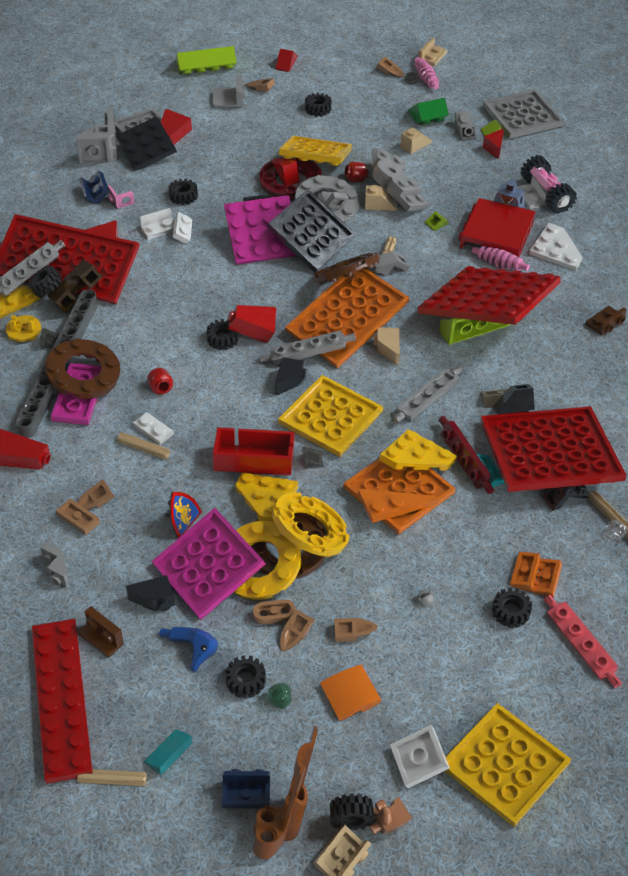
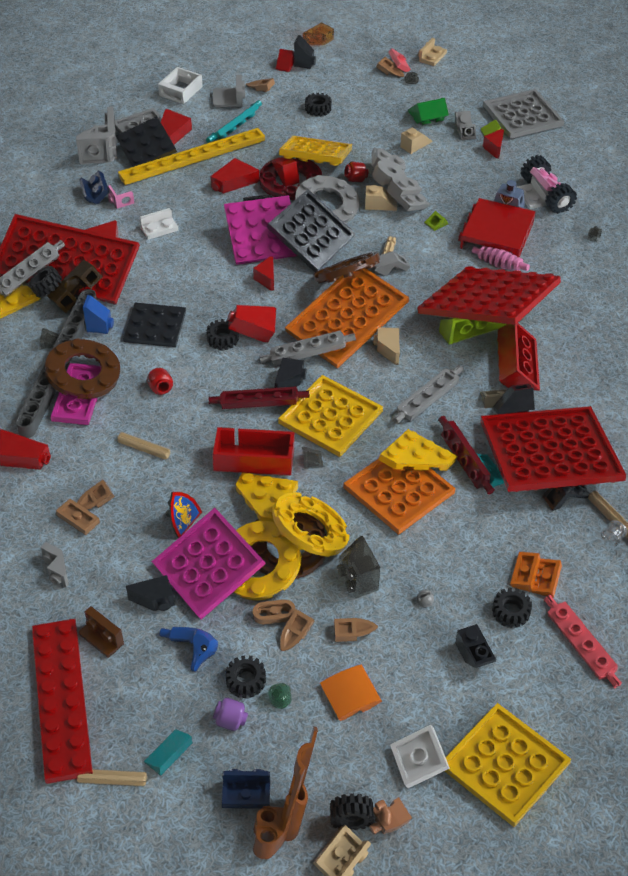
(23, 328): yellow plate -> none
(97, 316): none -> blue slope
(153, 428): white plate -> none
(154, 324): none -> black plate
(168, 89): none -> white window
(176, 194): black tyre -> none
(182, 228): white plate -> none
(191, 156): none -> yellow plate
(206, 59): lime slope -> none
(230, 714): none -> medium lavender head
(231, 126): none -> teal plate
(234, 176): none -> red slope
(259, 397): none -> dark red plate
(264, 273): none -> red slope
(303, 54): none -> black slope
(319, 34): none -> clear orange slope
(334, 199): light grey slope -> none
(359, 568): none -> clear smoke slope
(388, 504): orange wing -> none
(399, 60): none -> coral plate
(426, 73): bright pink piece -> none
(474, 647): none -> black slope
(517, 357): none -> red slope
(556, 247): white plate -> none
(594, 233): none -> clear smoke plate
(606, 320): reddish brown bracket -> none

